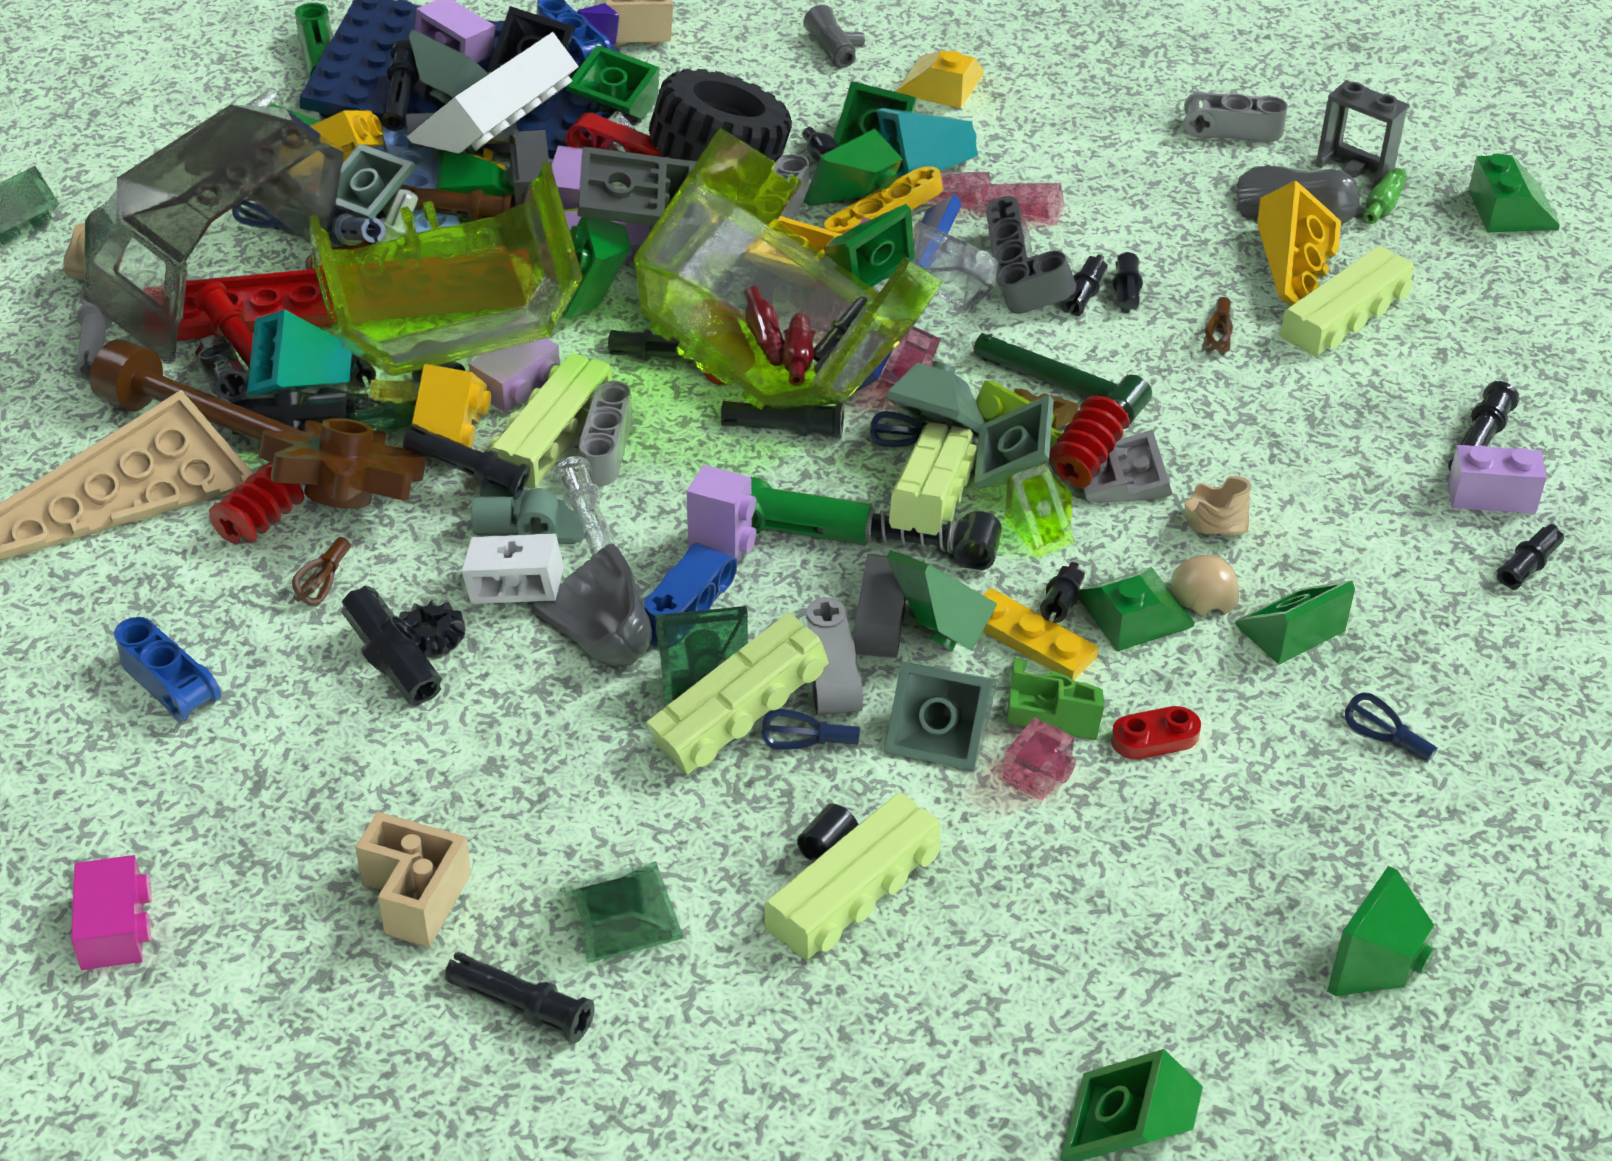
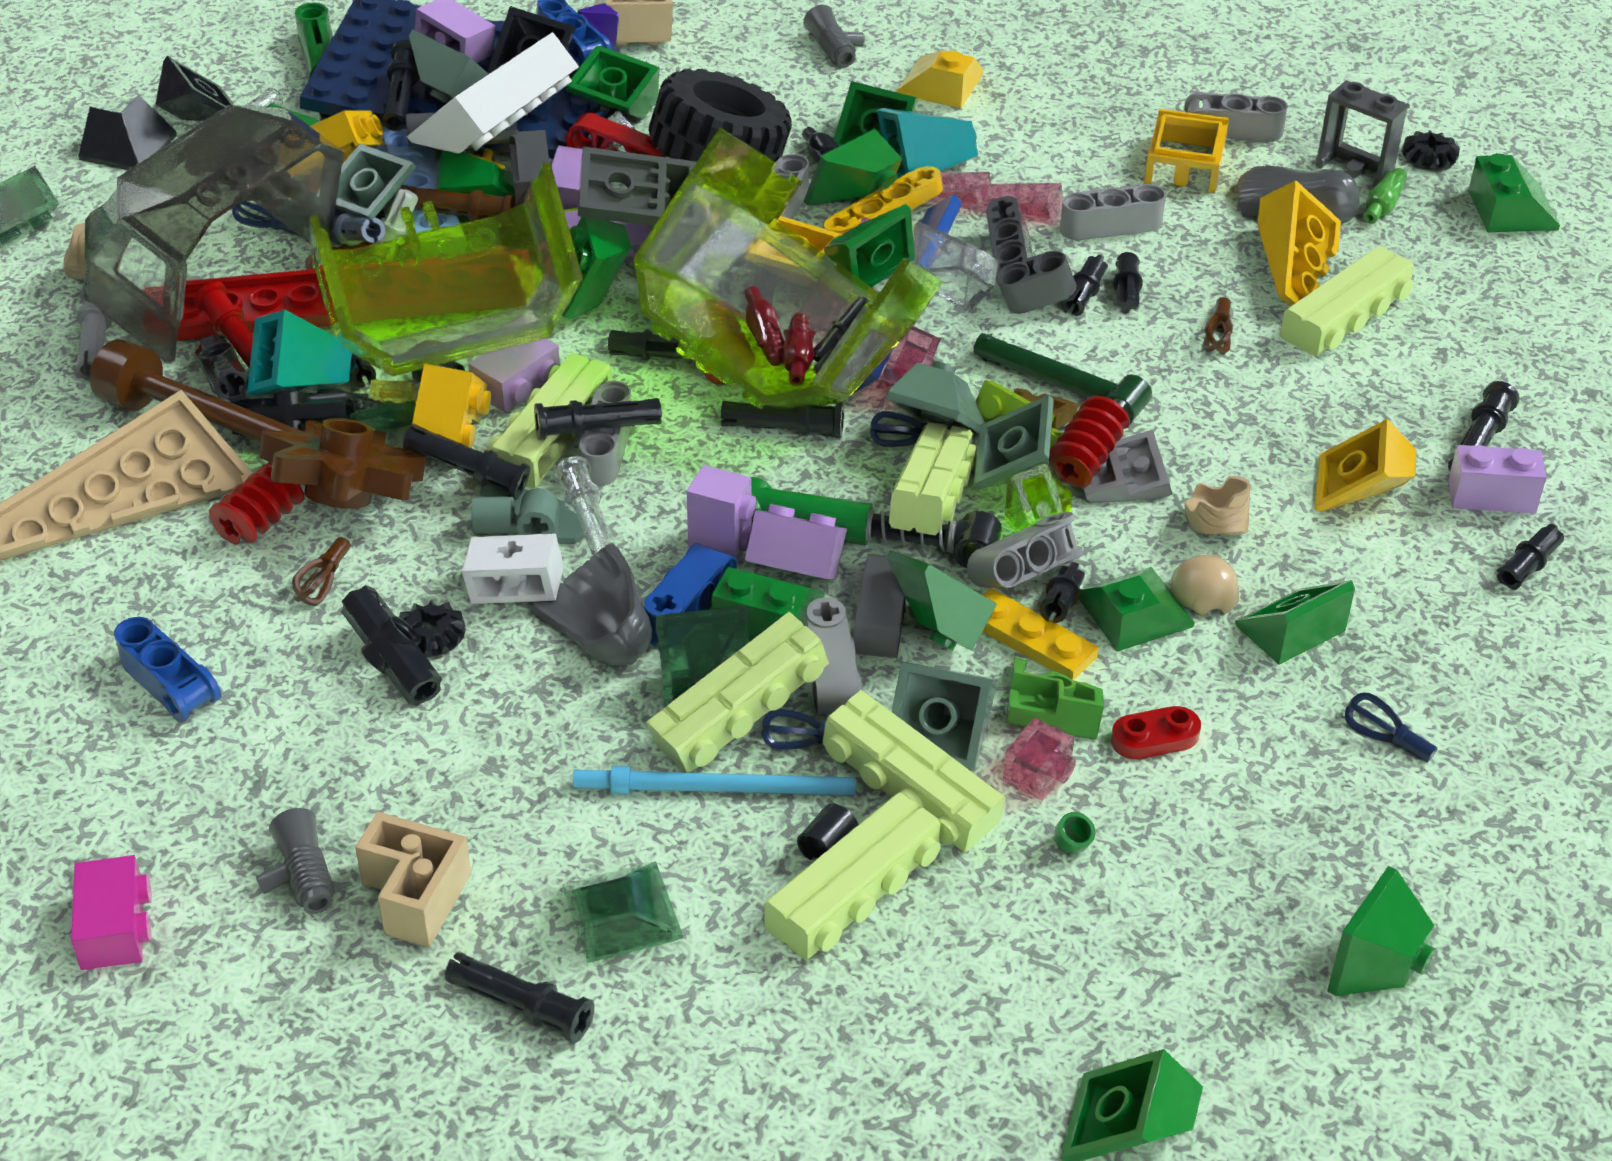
(124, 137): none -> black slope
(188, 93): none -> black slope
(303, 863): none -> dark grey piece
(578, 418): none -> black pin
(622, 780): none -> medium azure bar
(765, 598): none -> green slope
(795, 543): none -> lavender brick
(904, 761): none -> yellowish green brick
(1025, 553): none -> light grey piece
(1077, 829): none -> green hinge
(1112, 212): none -> light grey beam
(1187, 129): none -> yellow window
(1364, 466): none -> yellow slope
(1418, 151): none -> black gear

